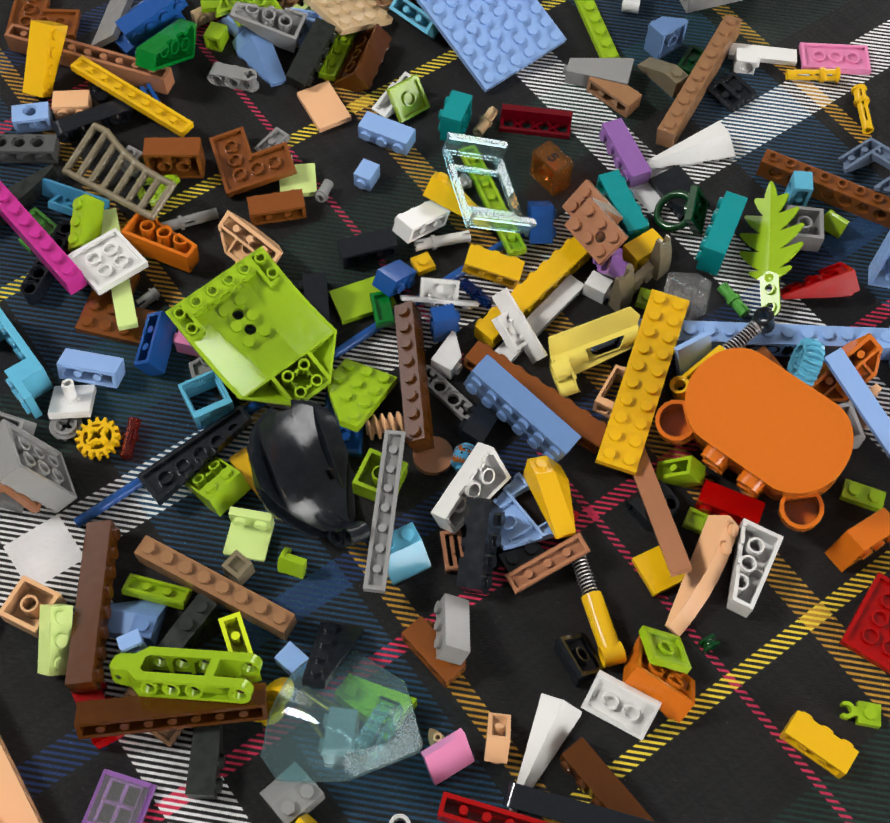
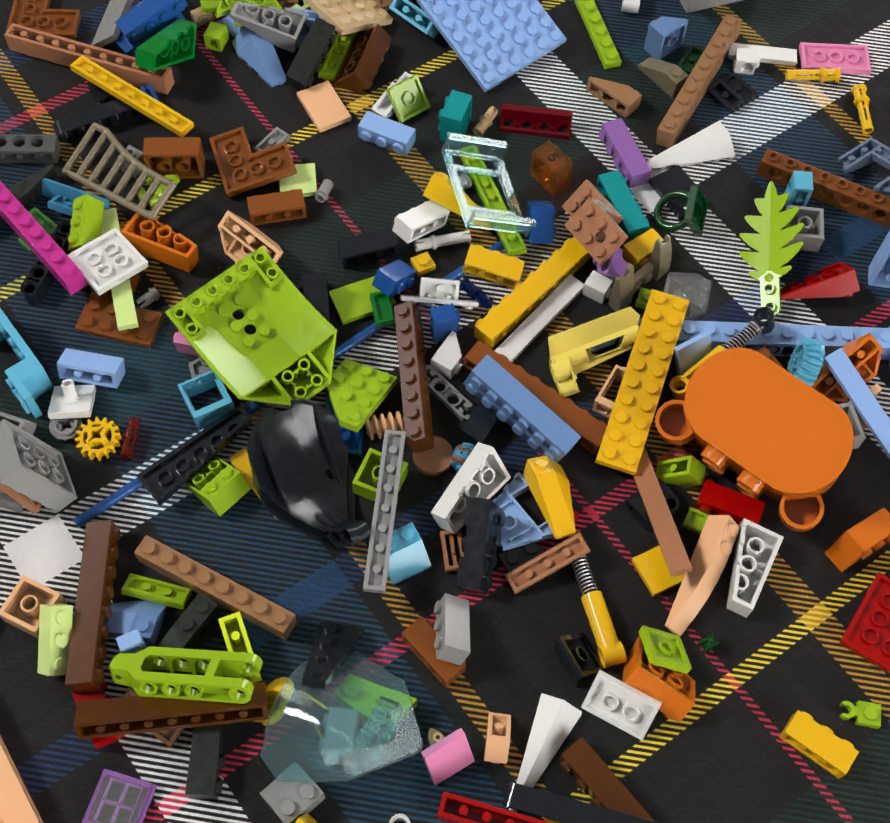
(32, 117): light blue brick -> none
(43, 57): yellow wedge -> none
(70, 102): light nougat brick -> none
(155, 344): blue brick -> none
(192, 219): light grey pin -> none
(233, 77): light grey piece -> none
(238, 568): dark tan brick -> none
(249, 533): yellowish green bracket -> none
(290, 658): light blue brick -> none
(291, 564): lime tile -> none
(366, 174): light blue brick -> none
(515, 328): white bracket -> none
(609, 69): light grey slope -> none
(720, 232): teal brick -> none
(733, 300): bright green pin -> none
(834, 223): lime tile -> none
(862, 495): lime plate -> none

